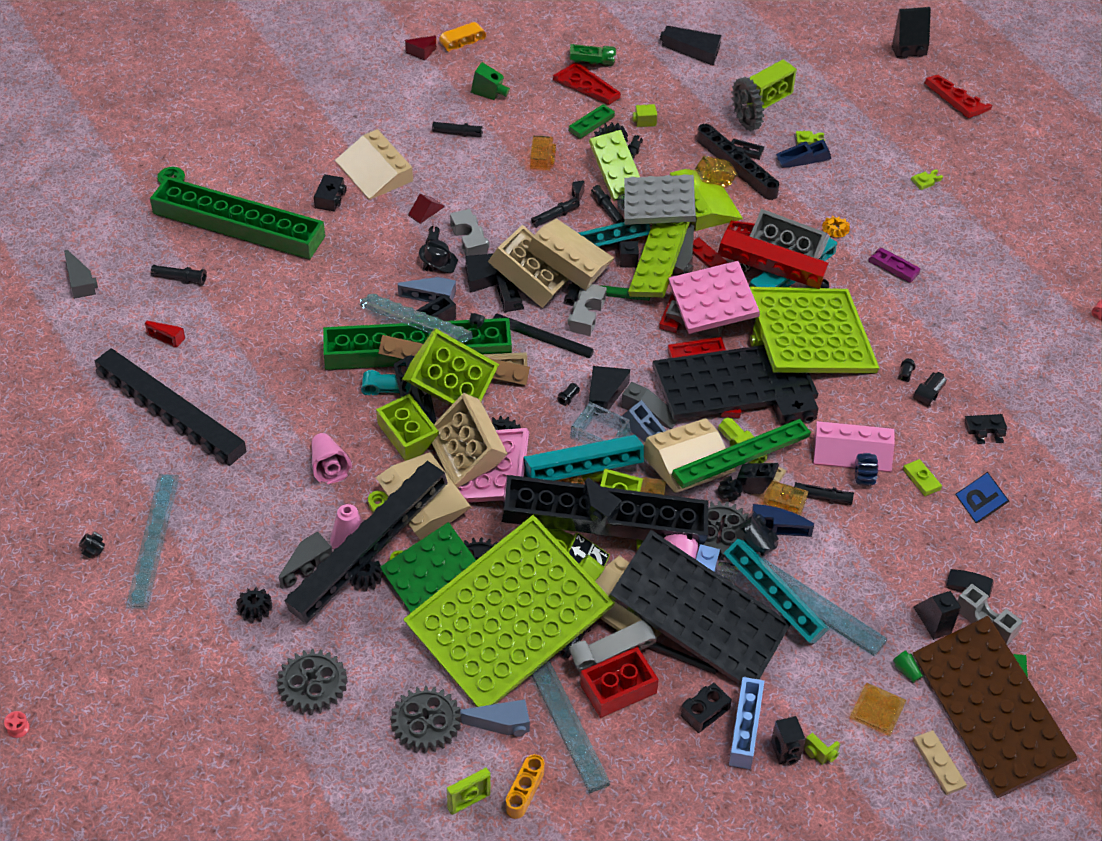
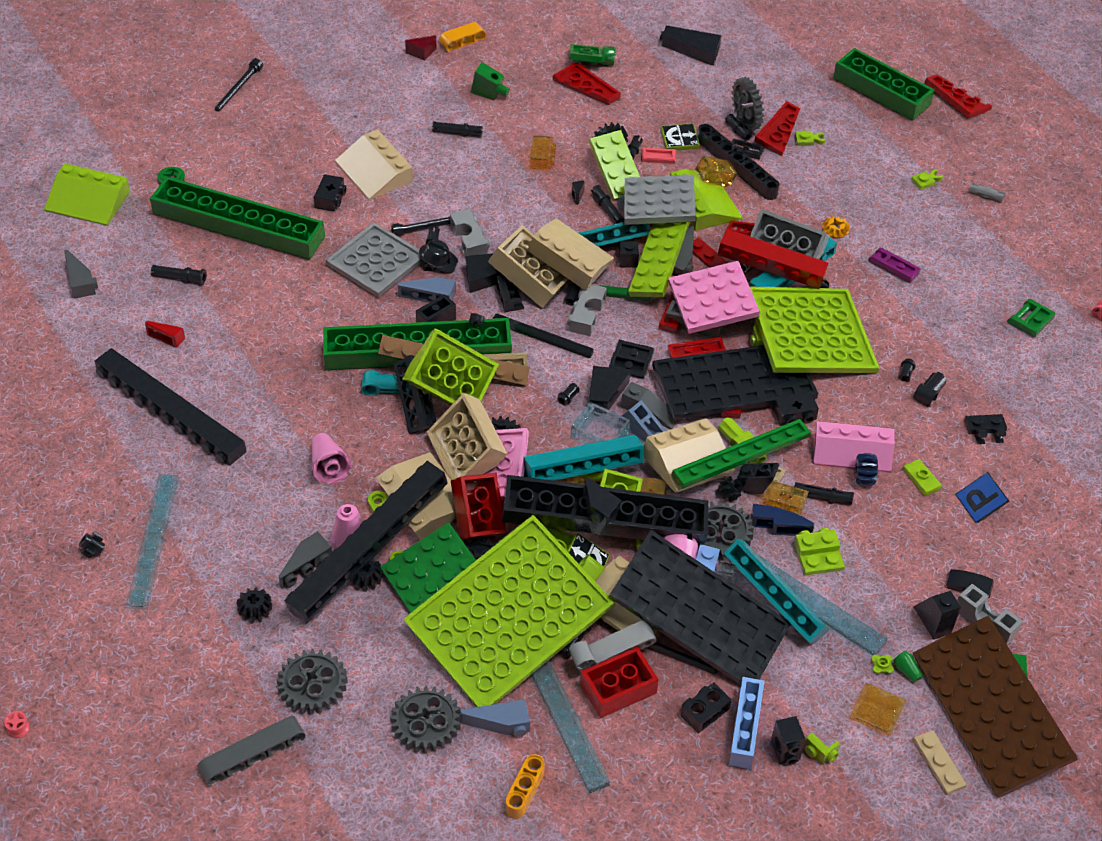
(87, 194): none -> lime slope
(250, 750): none -> dark grey beam
(254, 66): none -> black piece
(375, 259): none -> light grey plate
(400, 229): none -> black piece
(406, 426): lime slope -> none
(413, 318): clear light blue plate -> none
(424, 208): dark red slope -> none
(468, 791): lime tile -> none
(478, 506): none -> red brick
(561, 208): black pin -> none
(591, 121): green plate -> none
(632, 357): none -> black slope
(645, 115): lime brick -> none
(658, 155): none -> coral tile
(680, 137): none -> tile
(738, 127): none -> black pin
(758, 534): black slope -> none
(775, 82): lime brick -> none
(778, 129): none -> red wing
(804, 154): dark blue slope -> none
(819, 551): none -> lime plate
(882, 669): none -> lime plate
(883, 83): none -> green brick
(912, 32): black slope -> none
(987, 192): none -> light grey pin
(1035, 321): none -> green plate

